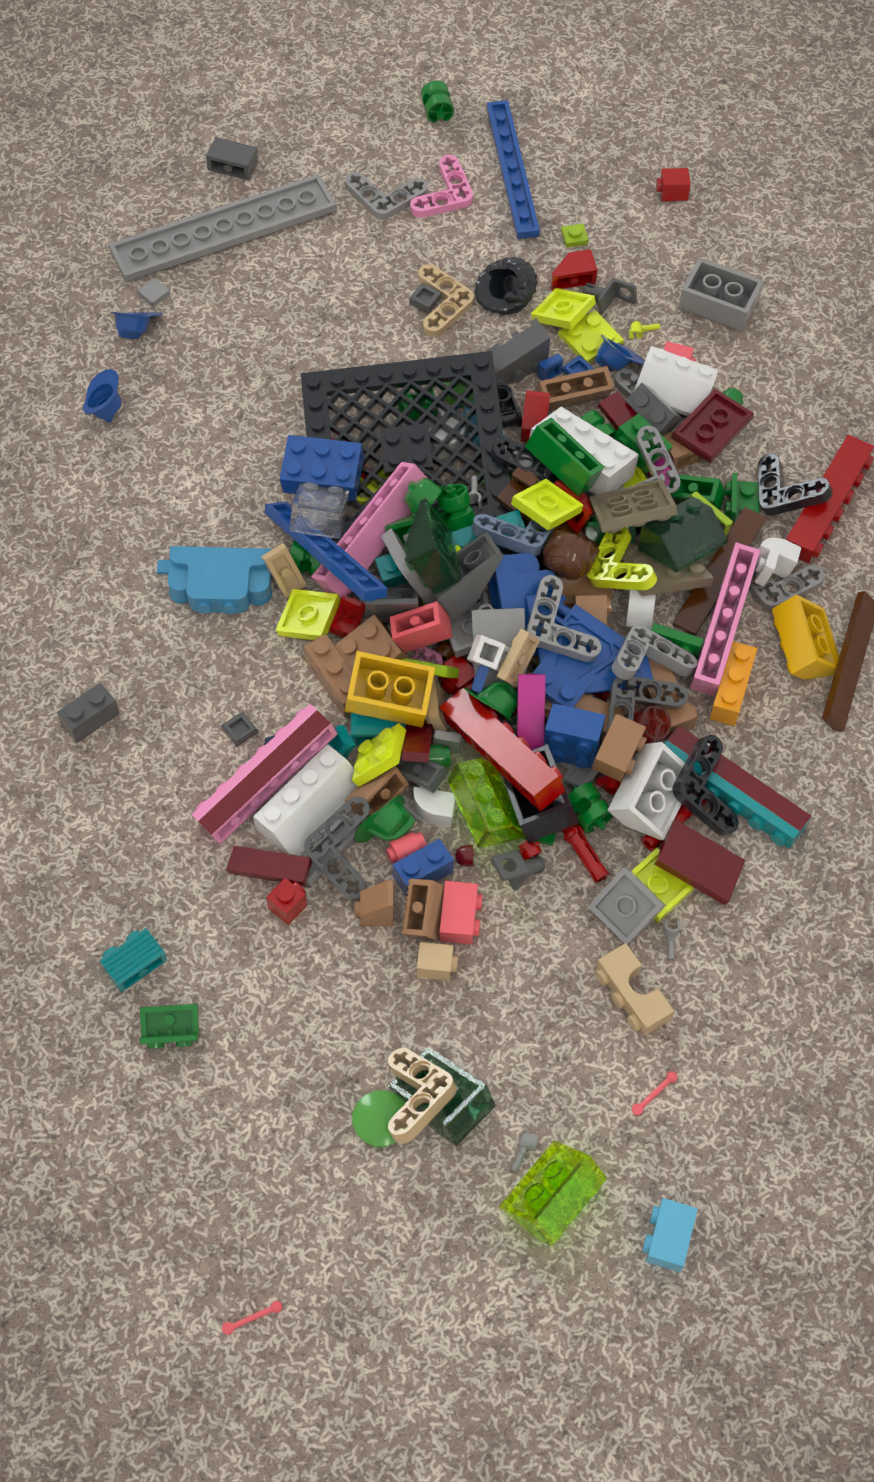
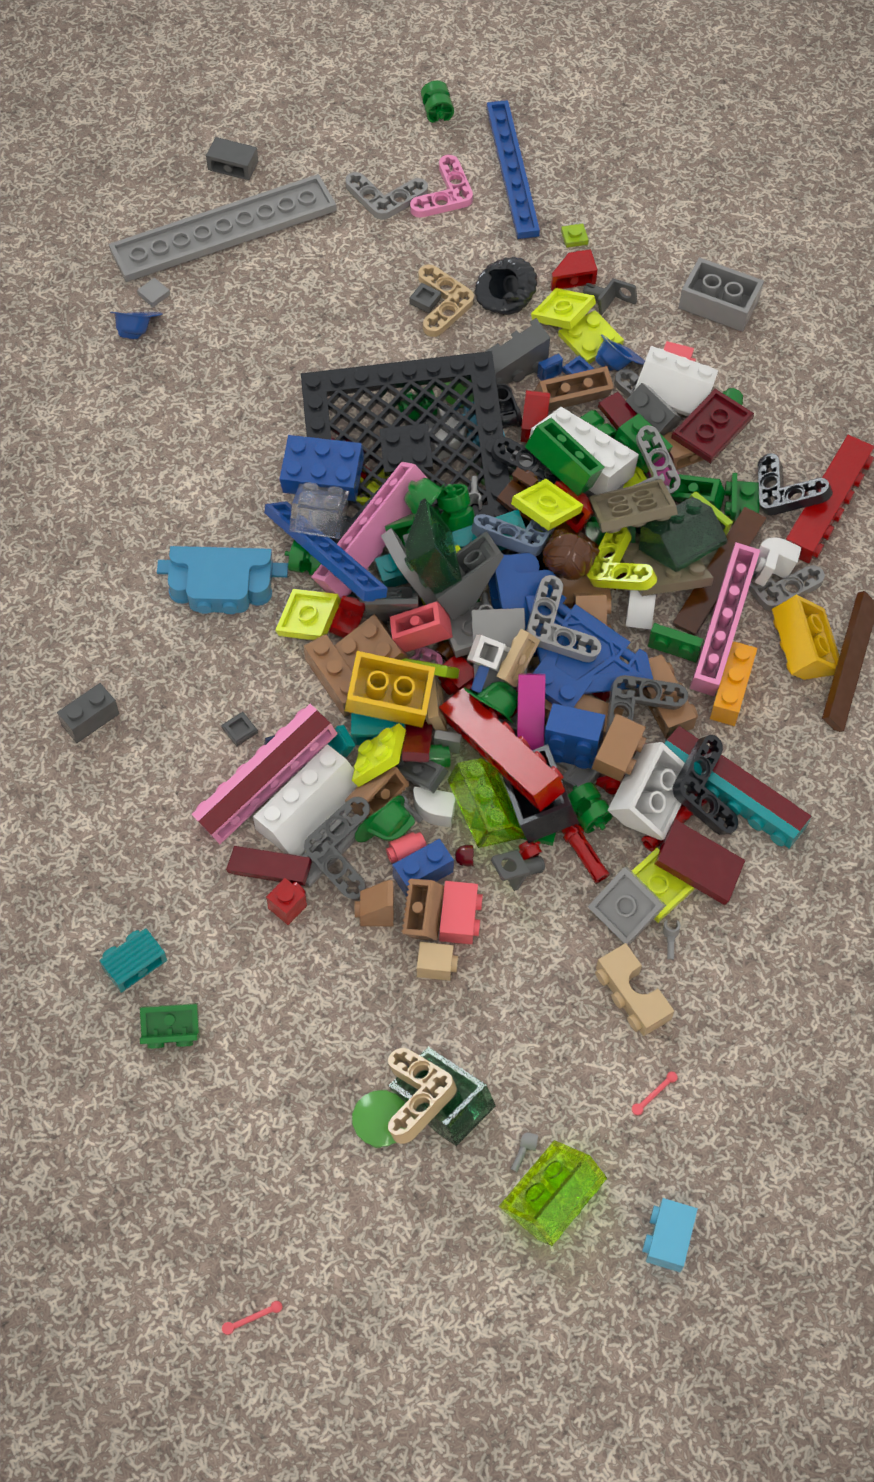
(102, 395): blue piece -> none
(283, 570): tan plate -> none
(637, 328): neon yellow hand -> none
(646, 643): light grey beam -> none
(656, 722): clear red wheel -> none
(673, 184): red brick -> none

